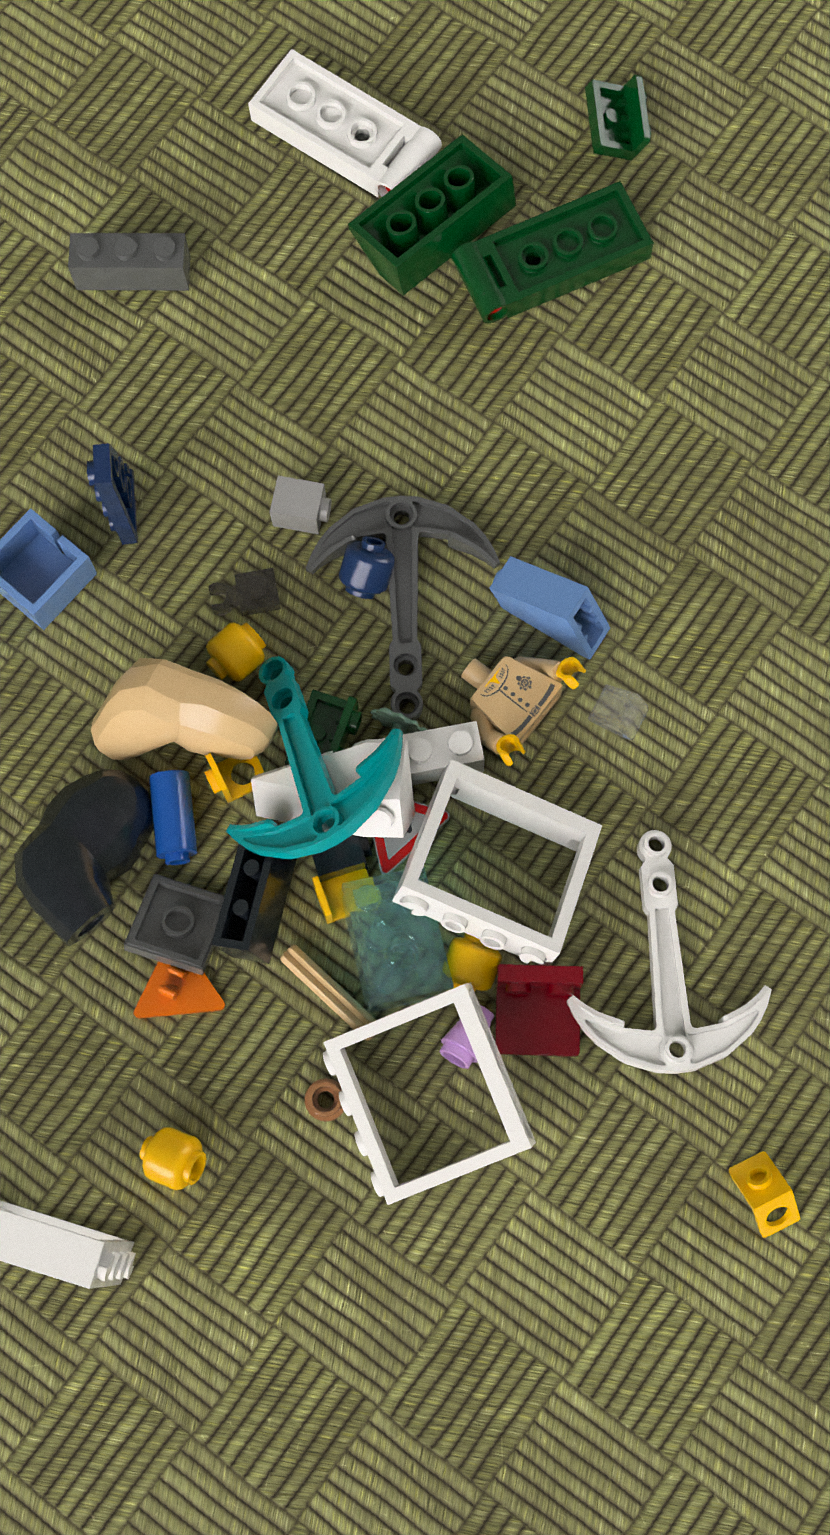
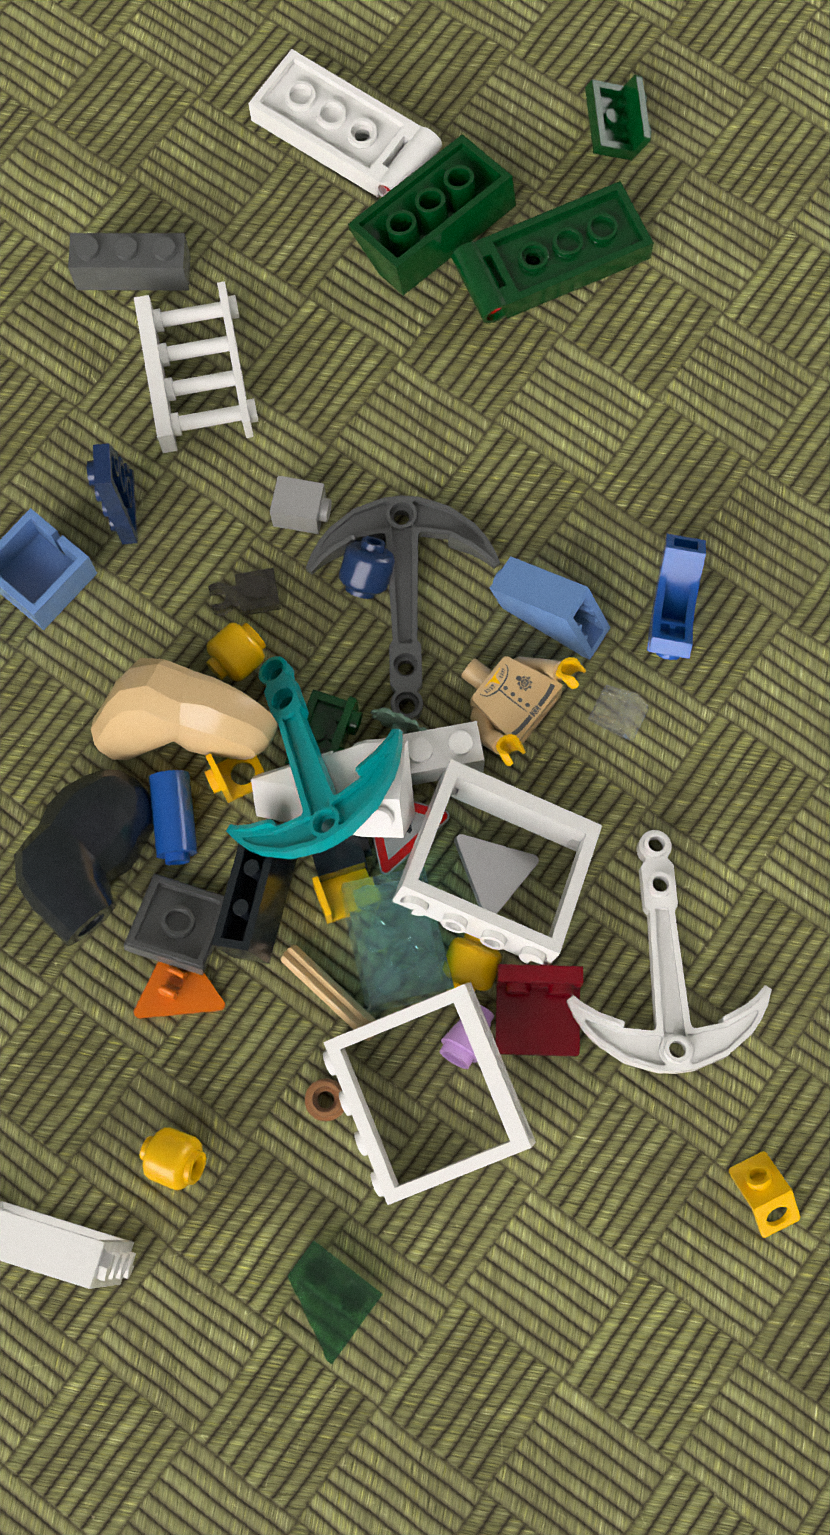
(159, 355): none -> white fence
(332, 1298): none -> clear green wing
(493, 870): none -> light grey piece
(676, 597): none -> blue arch

